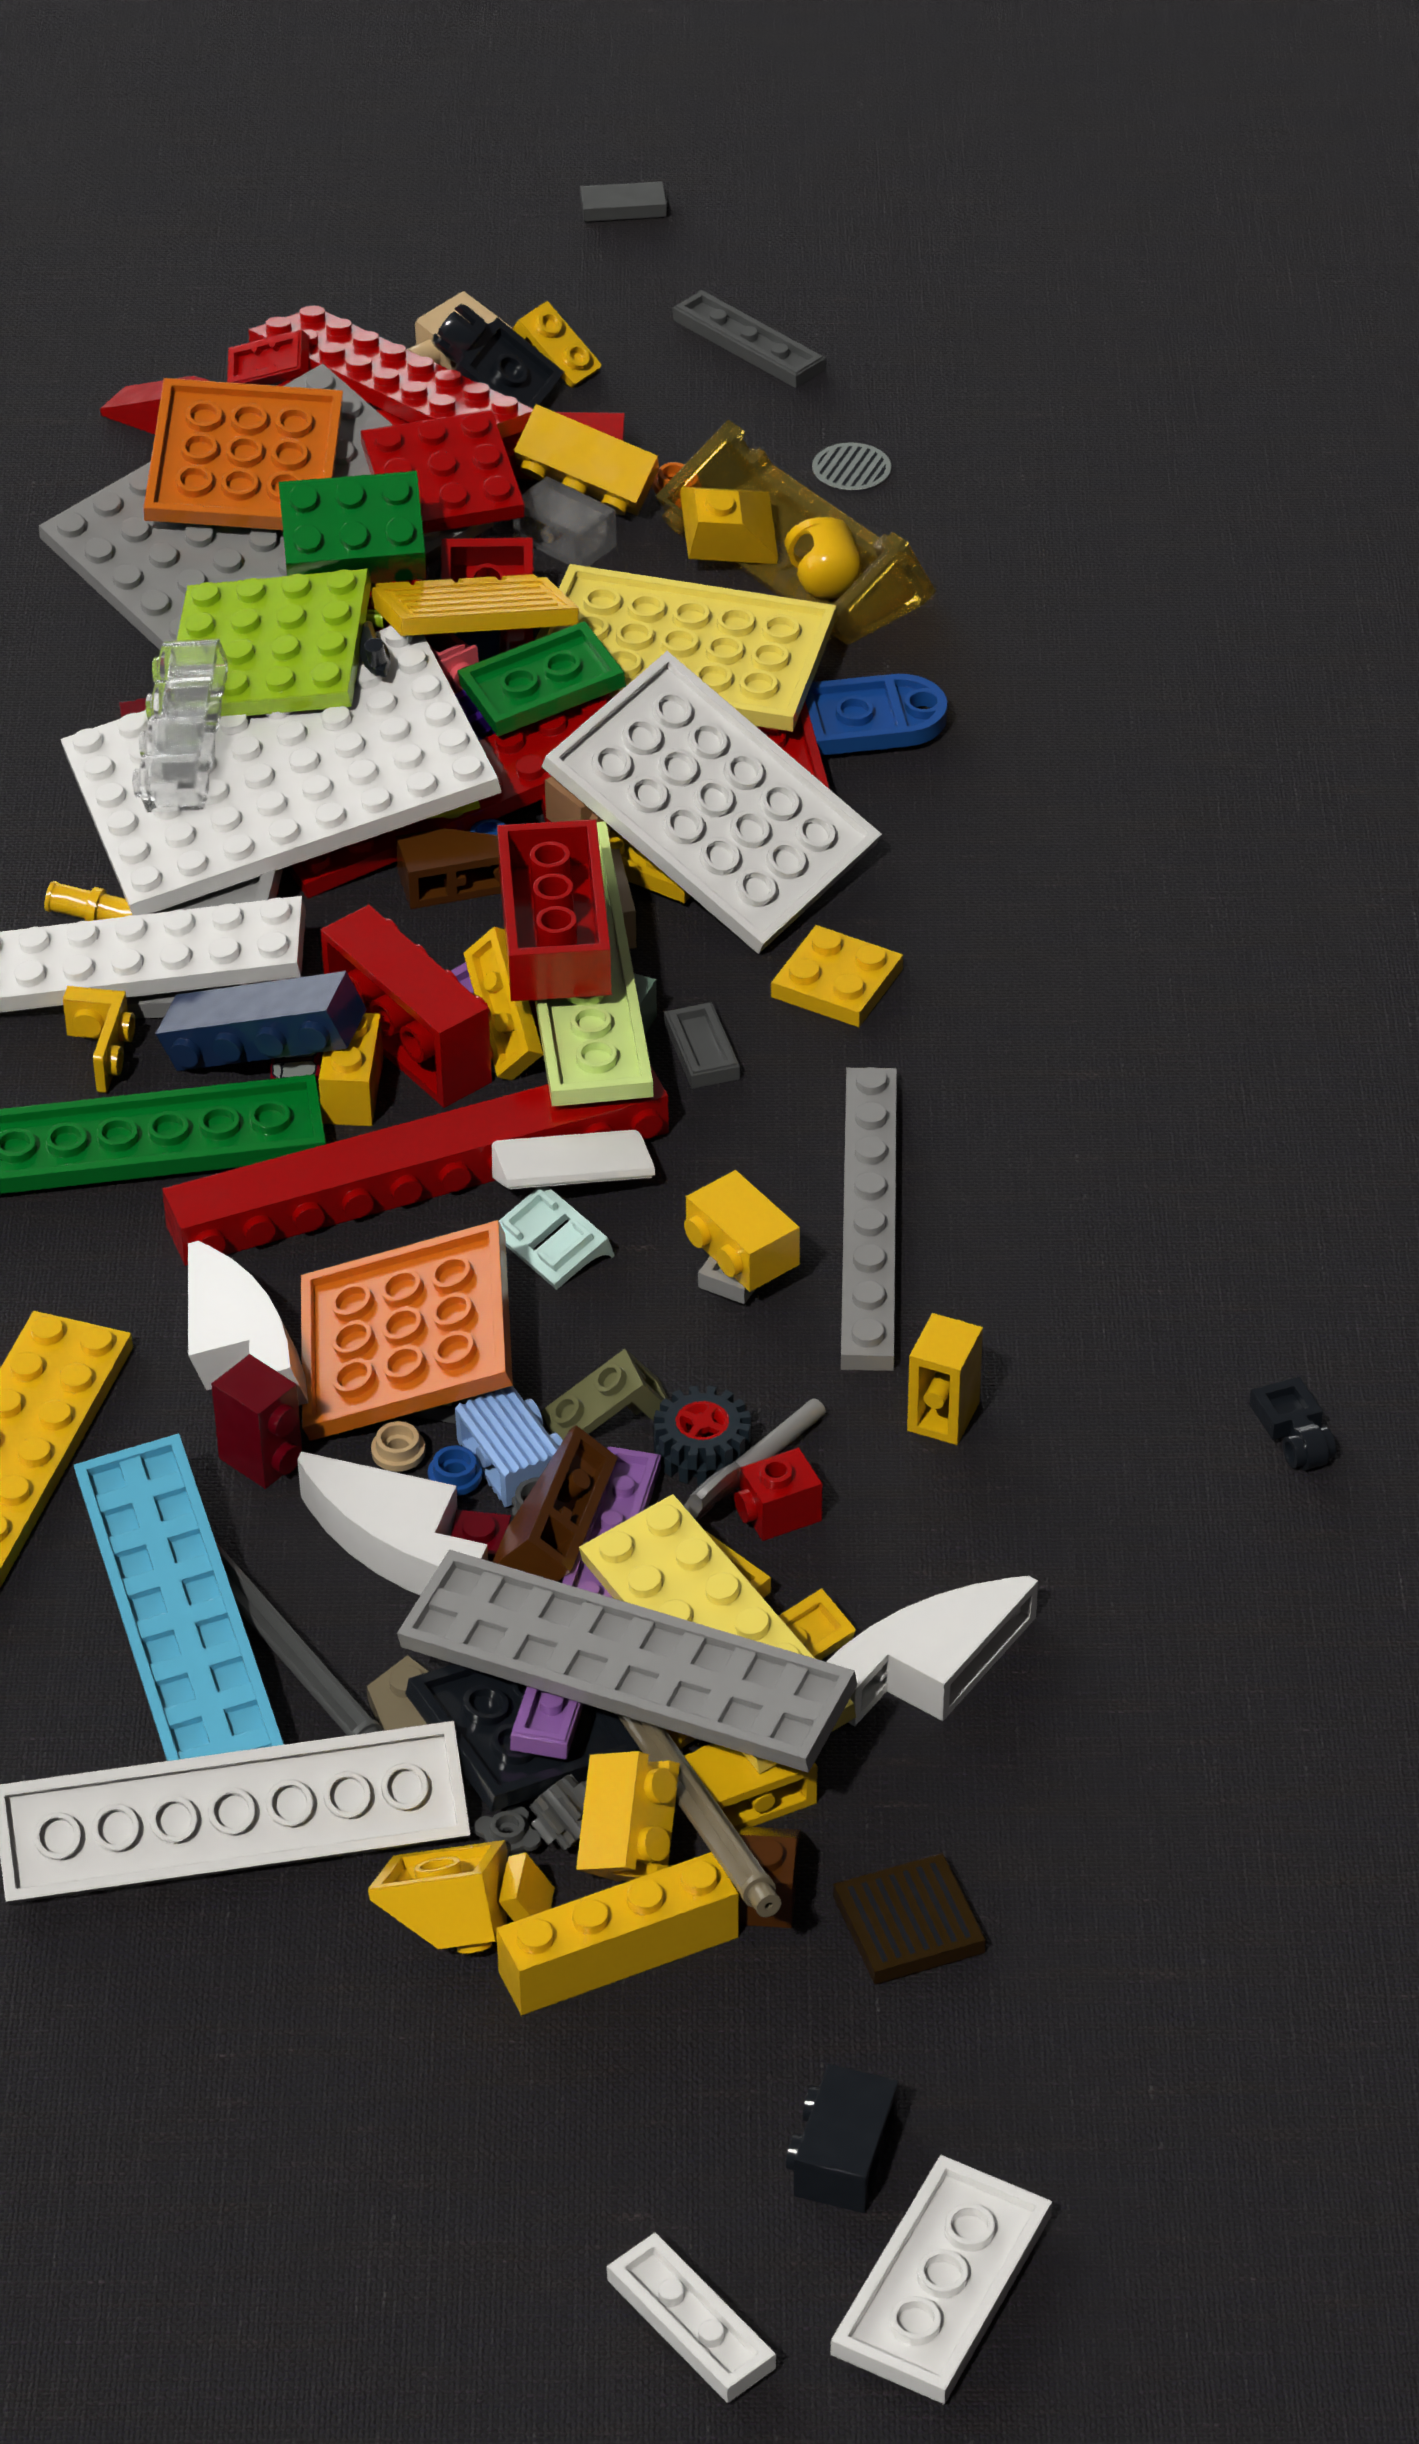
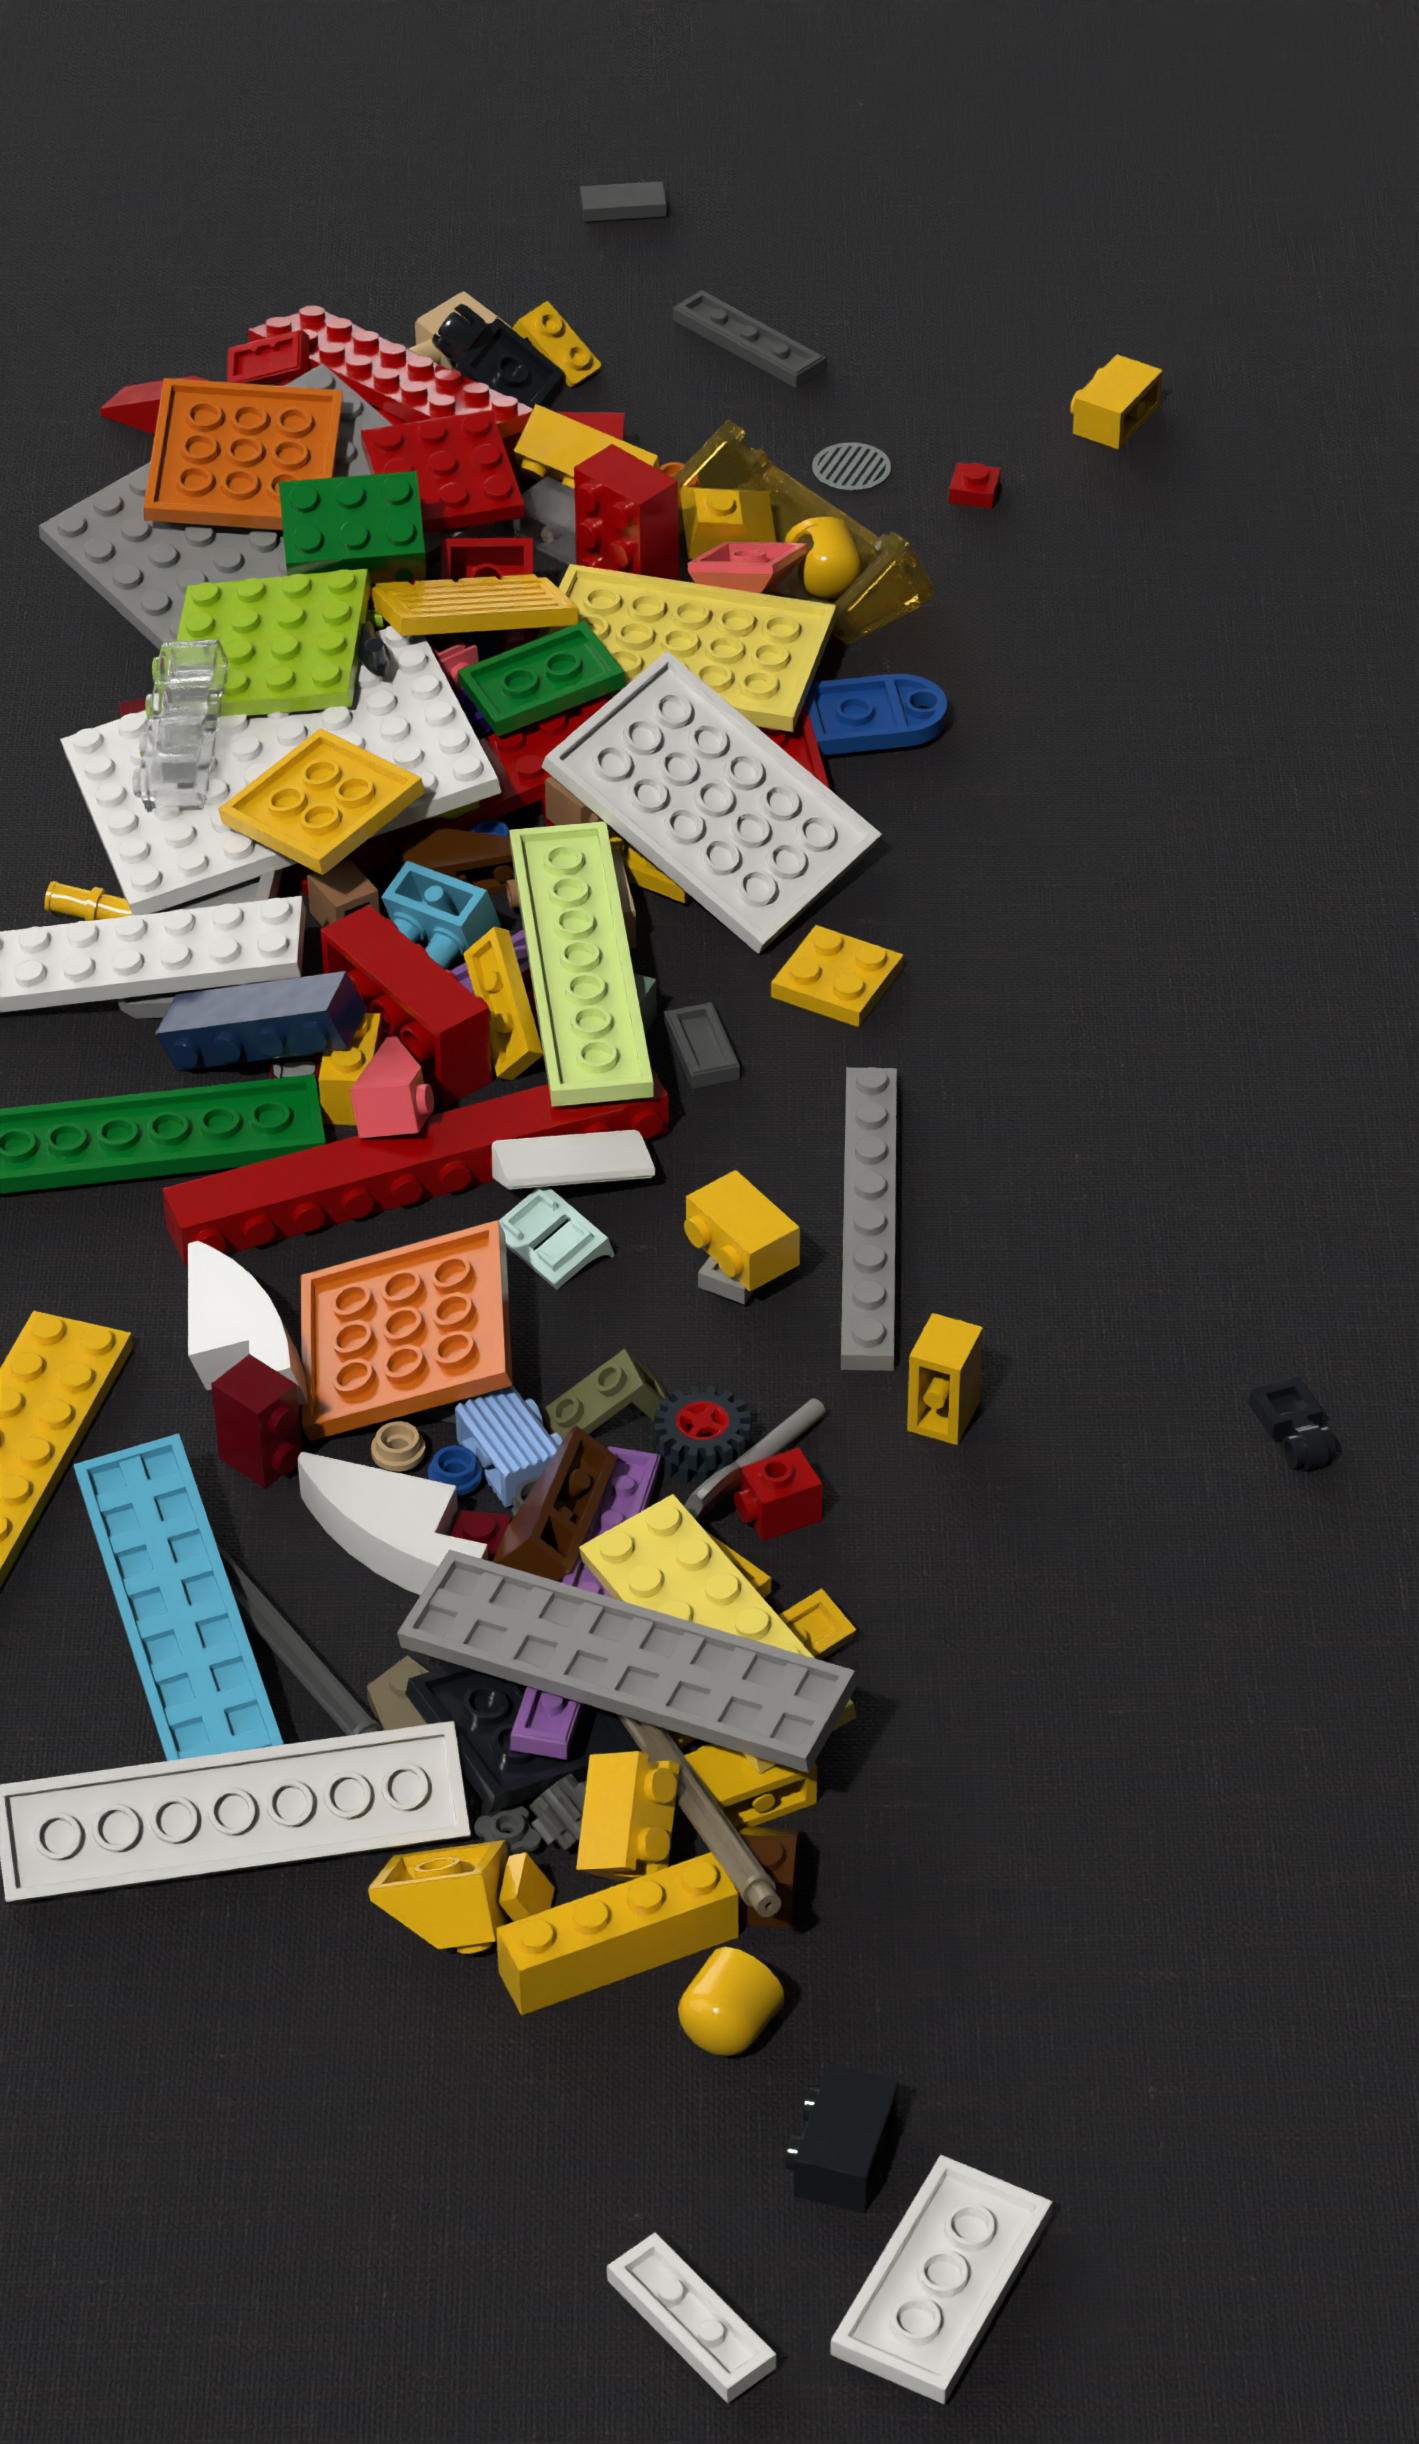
(100, 1016): yellow bracket -> none
(321, 801): none -> yellow plate
(340, 892): none -> medium nougat brick
(391, 1093): none -> coral slope
(439, 911): none -> medium azure brick
(554, 910): red brick -> none
(626, 515): none -> red brick
(729, 2002): none -> yellow helmet
(747, 565): none -> coral slope
(908, 1918): dark brown tile -> none
(939, 1645): white slope -> none
(975, 485): none -> red plate
(1116, 401): none -> yellow brick

